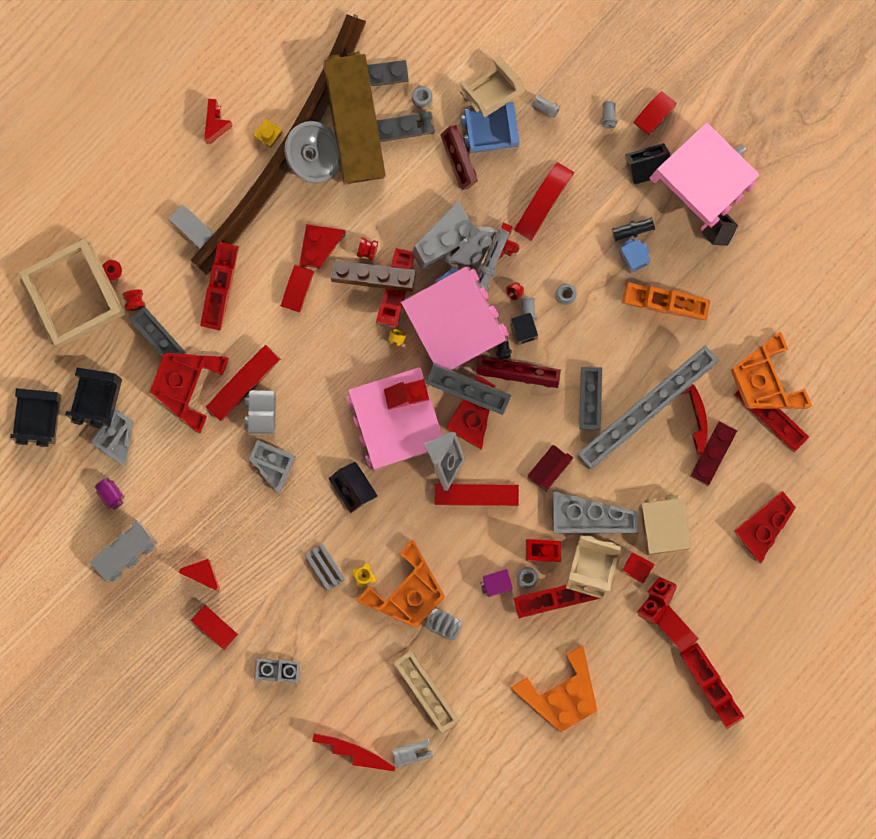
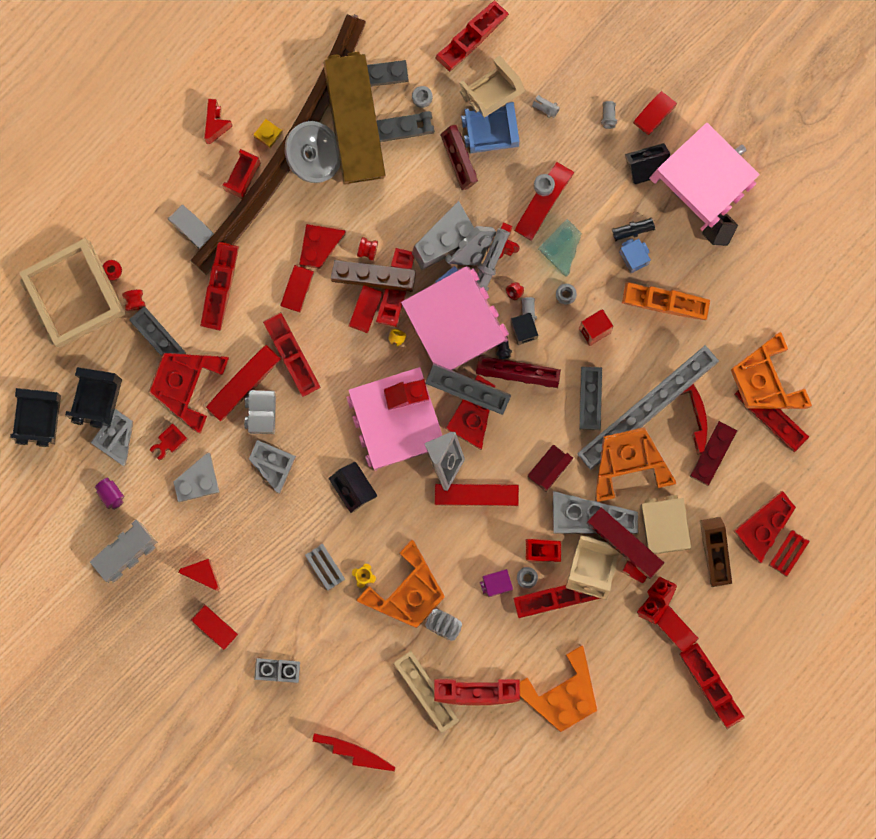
(171, 439): none -> red plate
(197, 480): none -> light grey wing
(242, 174): none -> red panel
(291, 354): none -> red slope
(365, 309): none -> red slope
(406, 754): light grey hinge -> none
(472, 35): none -> red slope
(477, 693): none -> red slope
(544, 184): none -> light grey tile
(561, 246): none -> clear light blue wing
(596, 327): none -> red panel
(625, 543): none -> dark red tile
(627, 454): none -> orange wing
(716, 551): none -> reddish brown slope
(799, 538): none -> red tile

